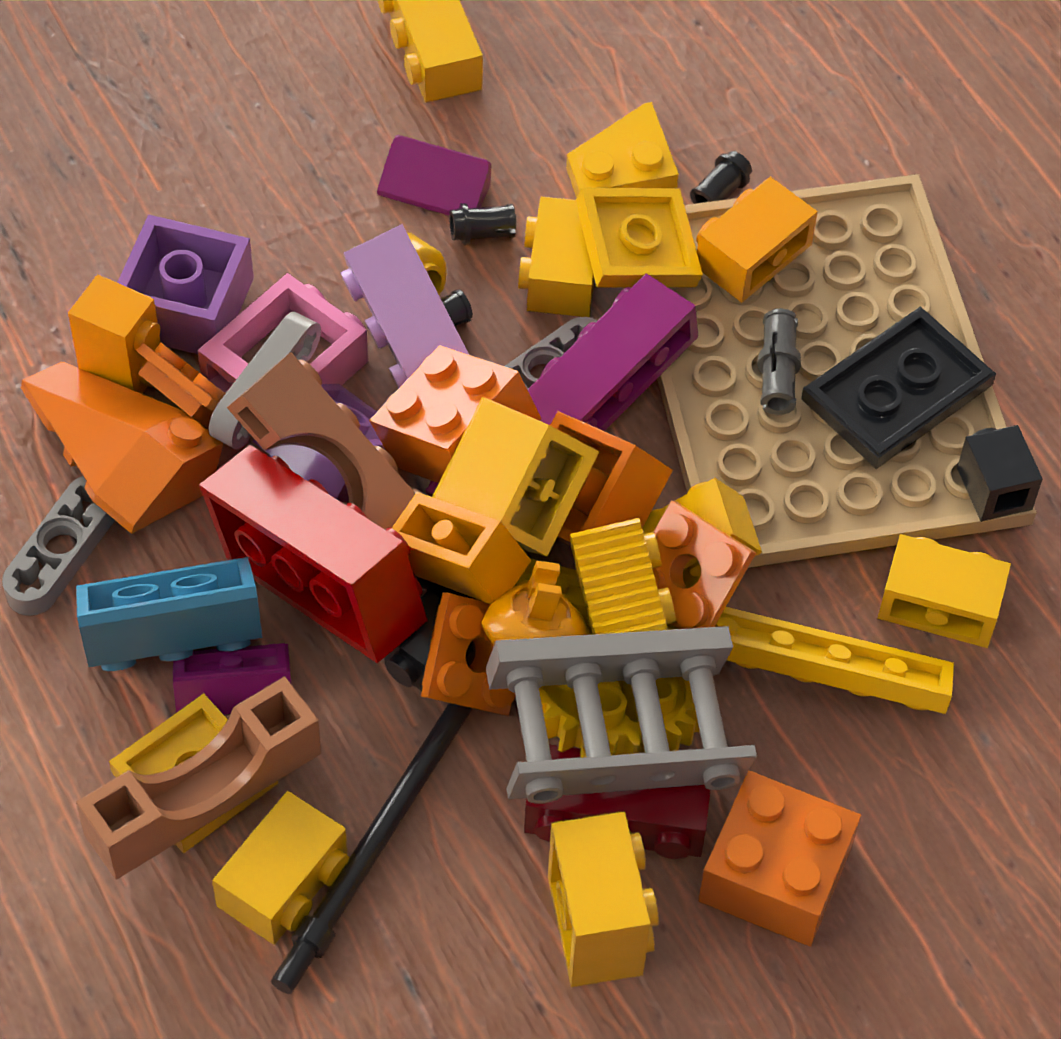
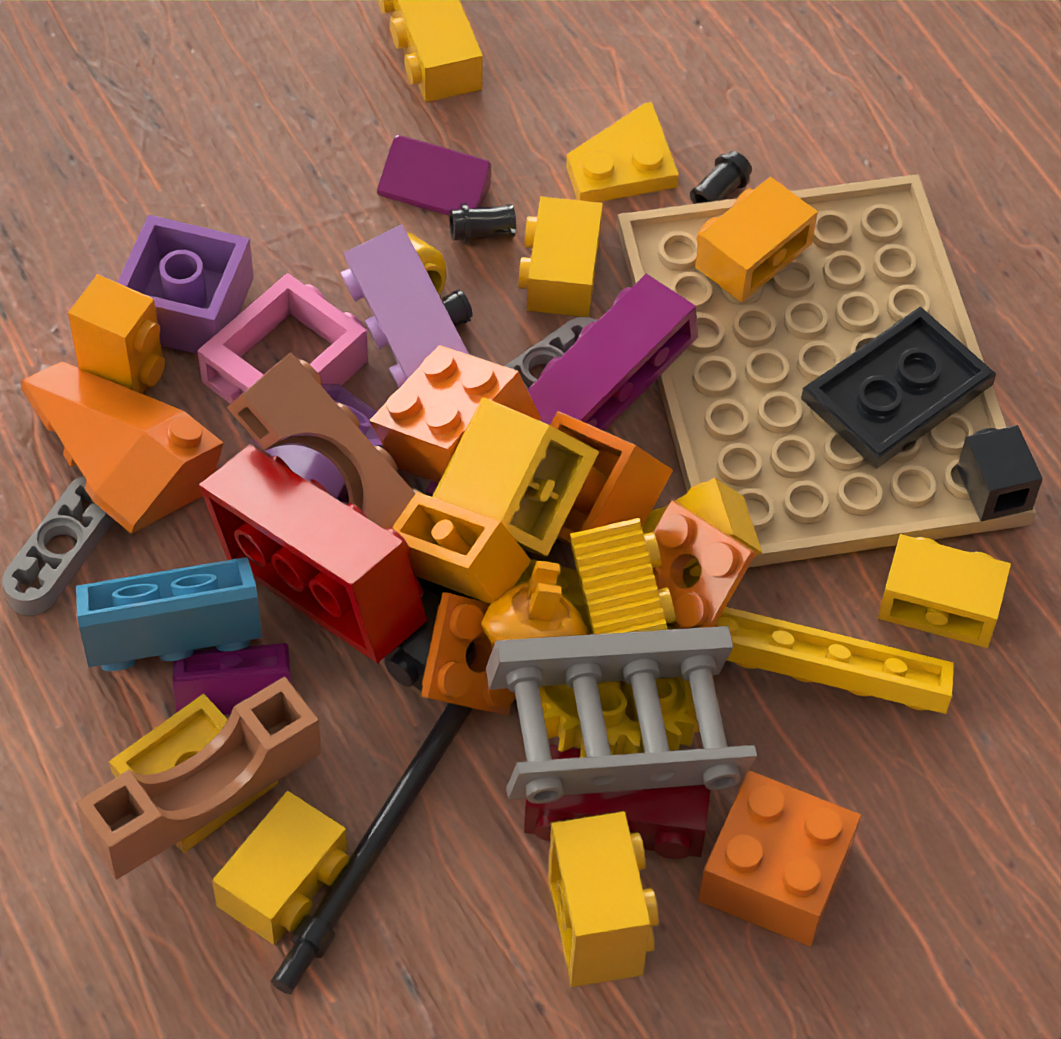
(180, 382): orange piece -> none
(293, 335): light grey beam -> none
(638, 234): yellow plate -> none
(779, 361): dark grey pin -> none

